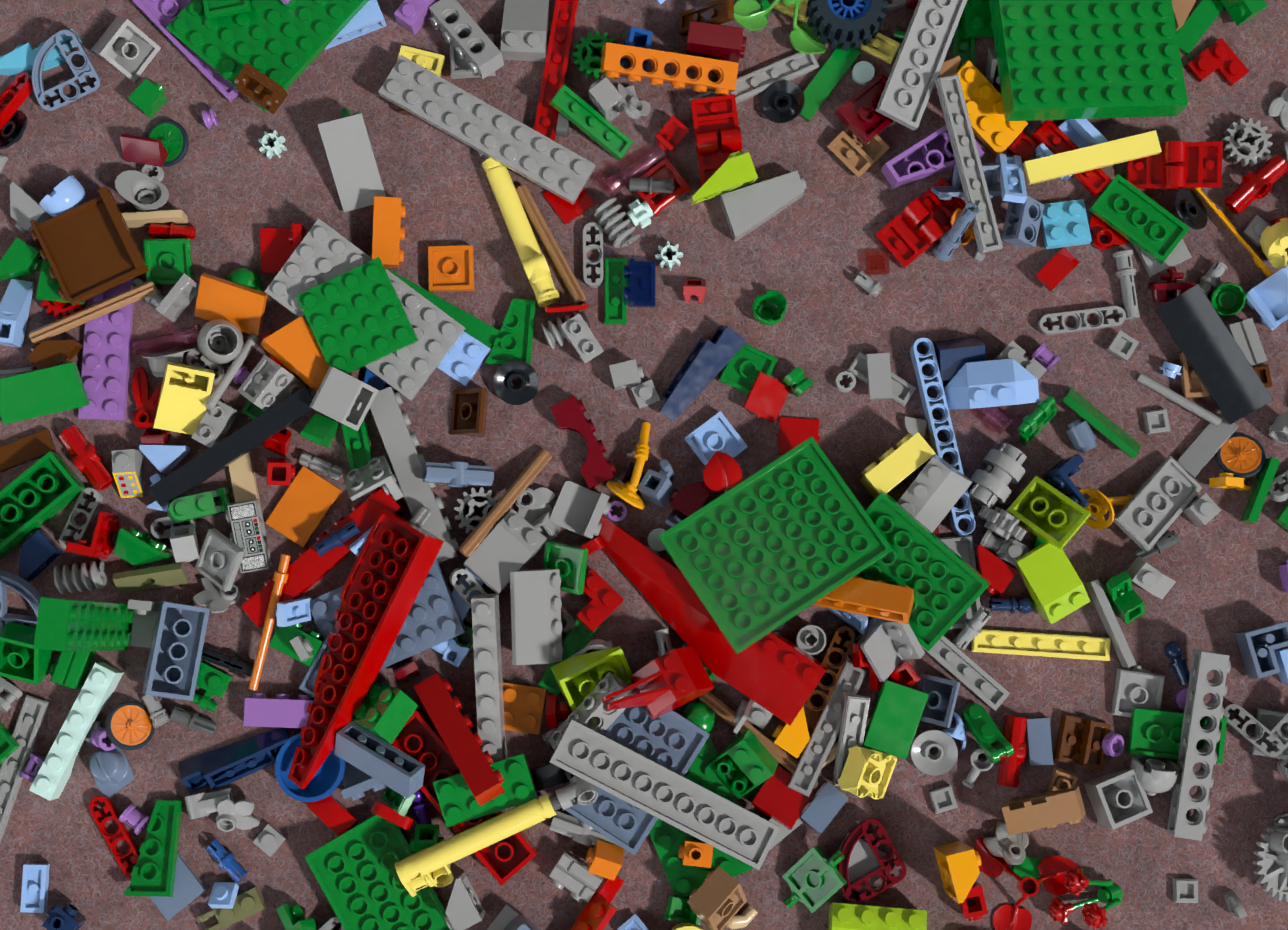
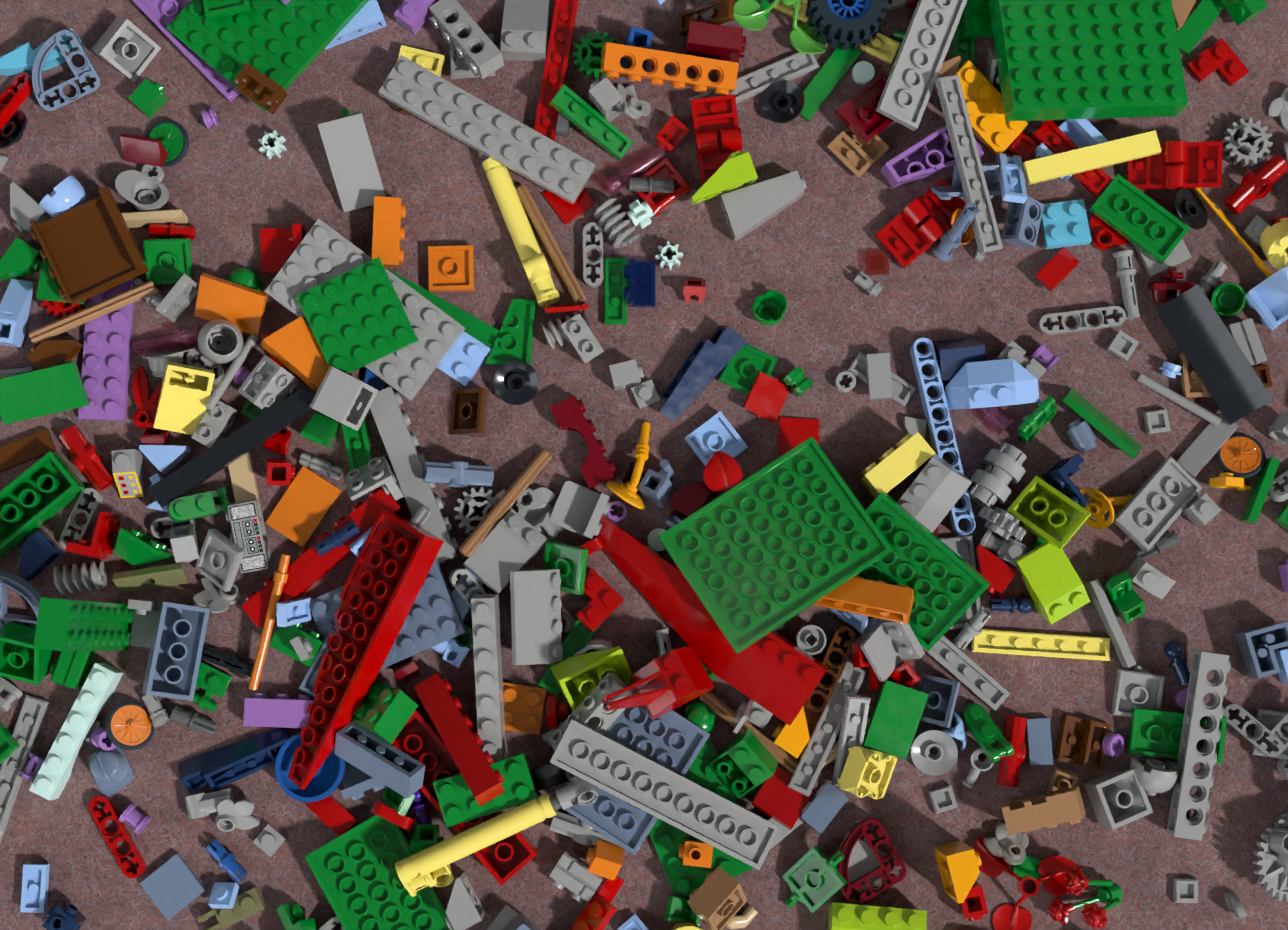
(158, 857): green wing -> none

